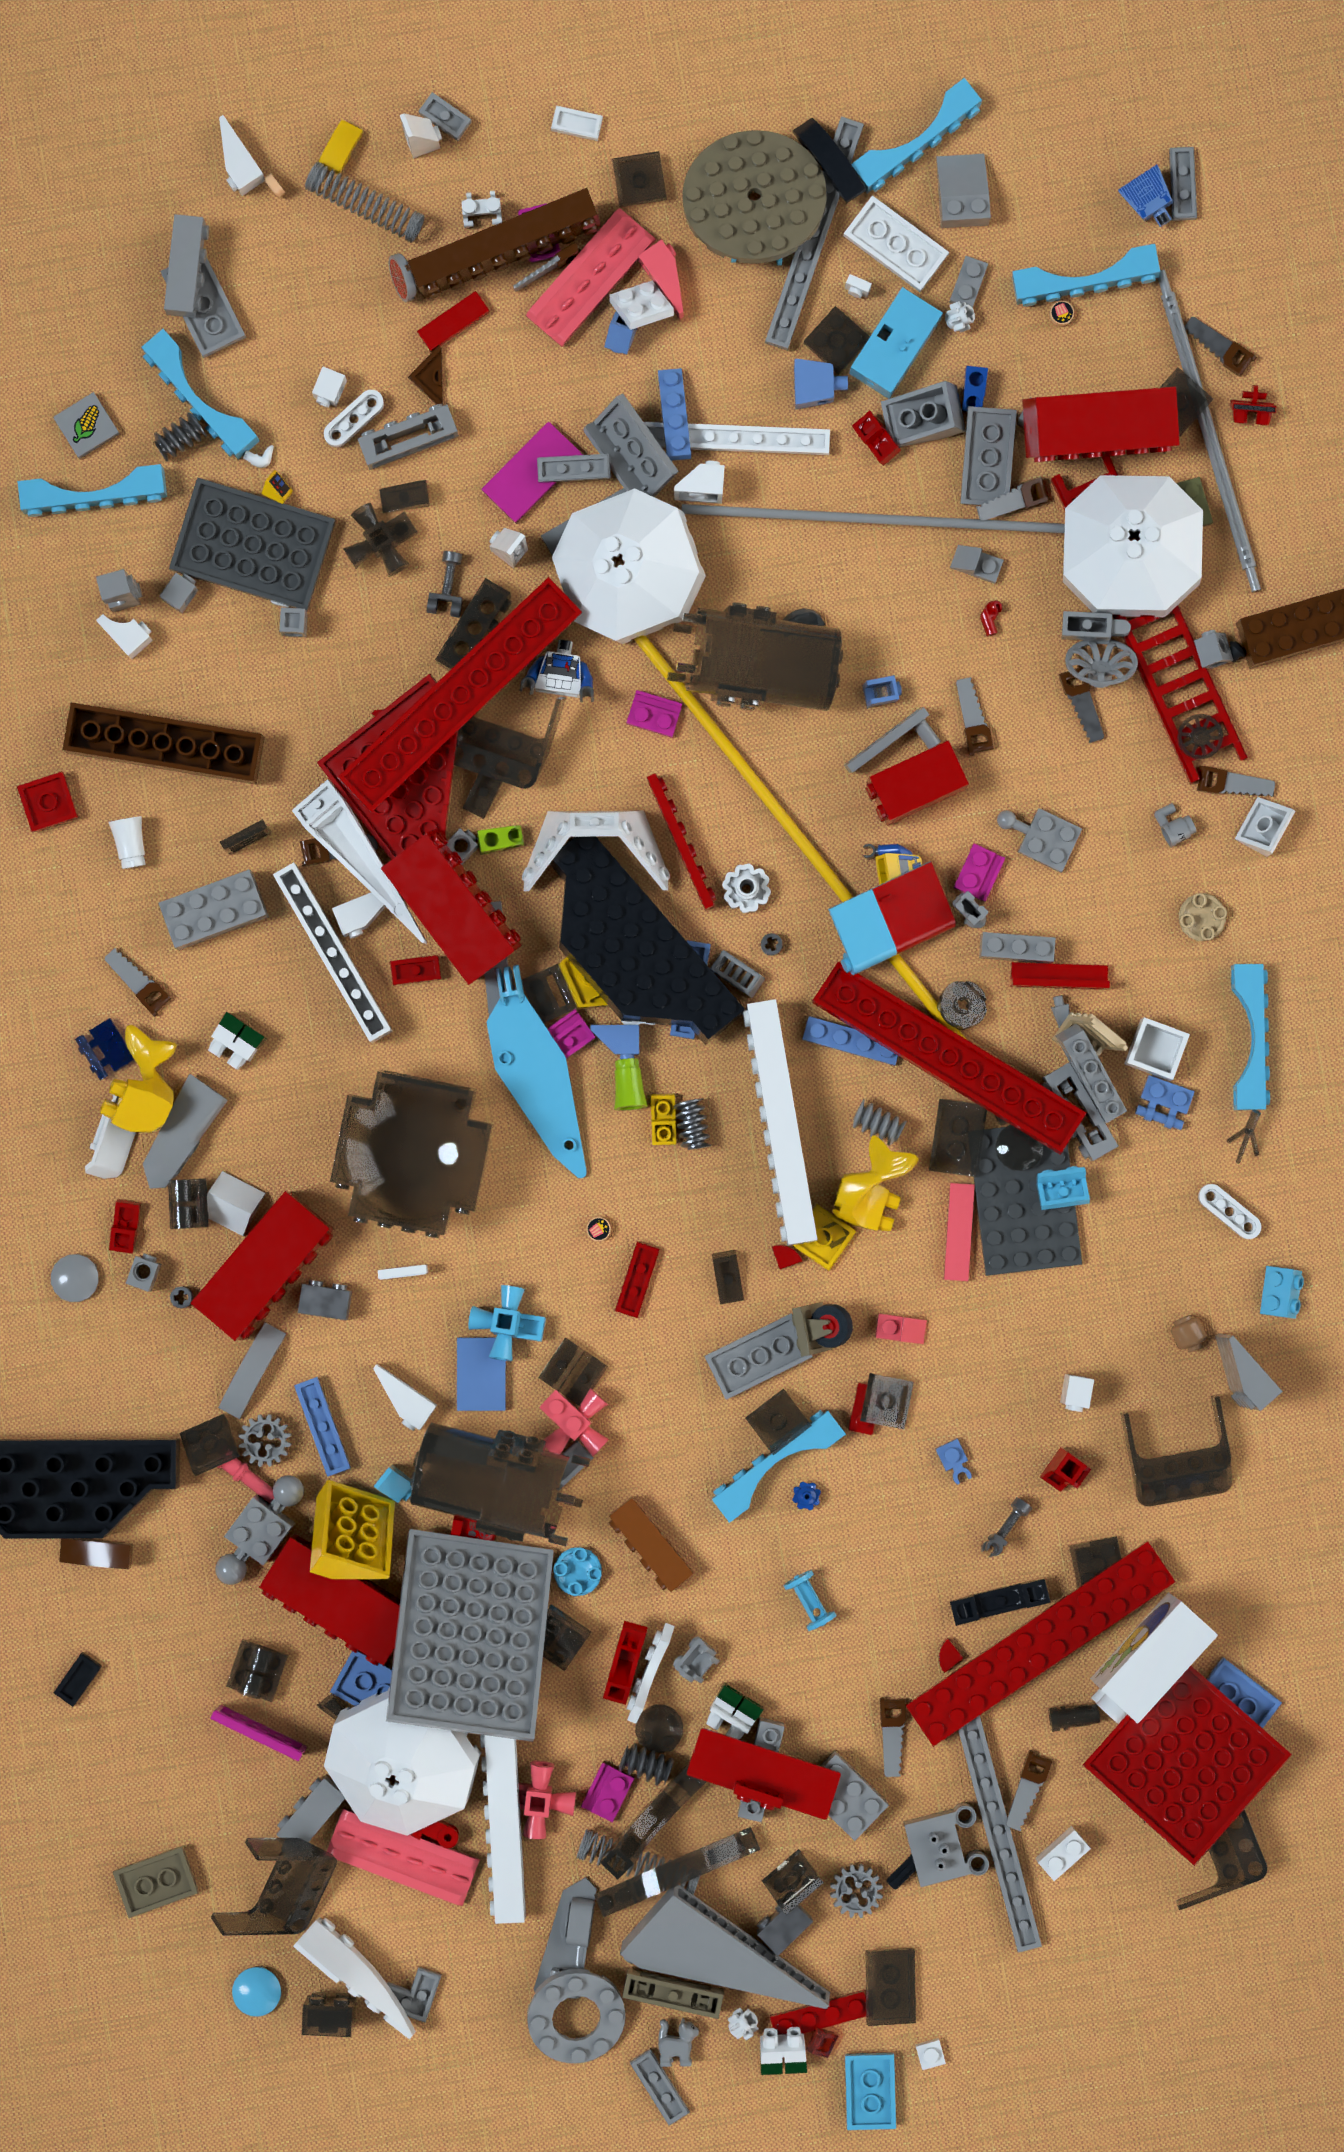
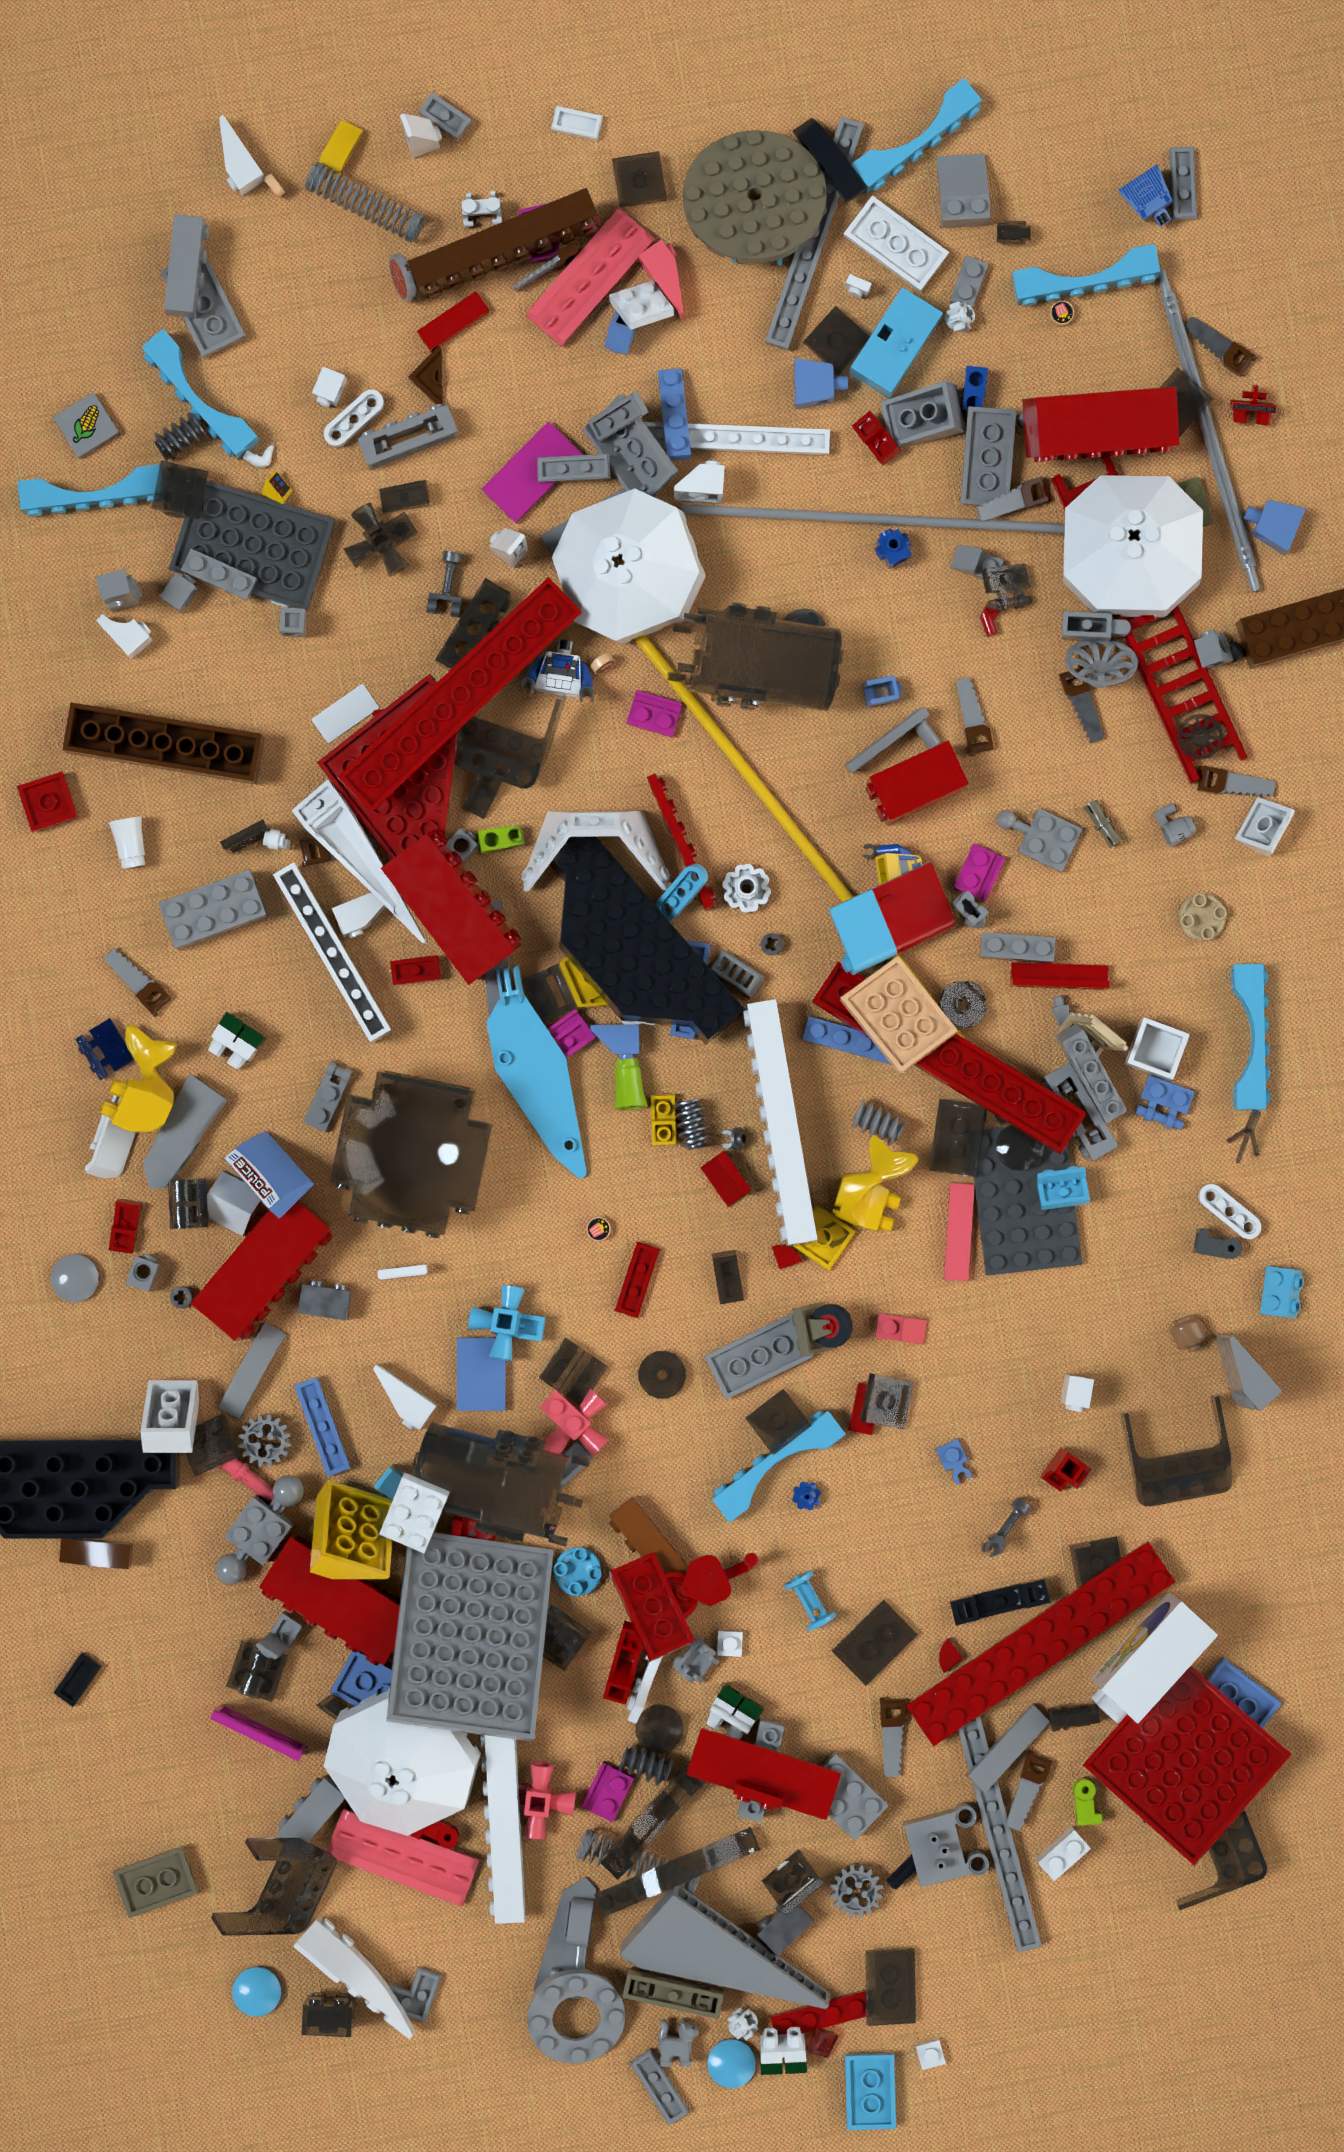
(170, 1416): none -> white brick
(179, 490): none -> clear smoke plate
(219, 574): none -> light grey plate
(269, 1173): none -> medium blue slope
(275, 839): none -> white plate
(281, 1636): none -> light grey bracket
(327, 1097): none -> light grey plate
(345, 713): none -> white sticker
(414, 1512): none -> white plate
(602, 663): none -> light nougat tile
(618, 416): none -> light grey tile
(657, 1606): none -> red plate
(665, 1387): none -> clear smoke plate
(674, 894): none -> medium azure plate
(725, 1178): none -> red panel
(729, 1643): none -> white plate
(731, 2063): none -> medium azure dish
(738, 1139): none -> flat silver plate
(874, 1642): none -> clear smoke tile
(890, 555): none -> blue brick
(898, 1015): none -> light nougat plate
(1003, 579): none -> clear smoke plate
(1007, 1748): none -> light grey tile
(1013, 232): none -> clear smoke brick
(1084, 1804): none -> lime leg
(1103, 823): none -> dark tan pin
(1223, 1248): none -> dark grey leg
(1275, 524): none -> medium blue torso

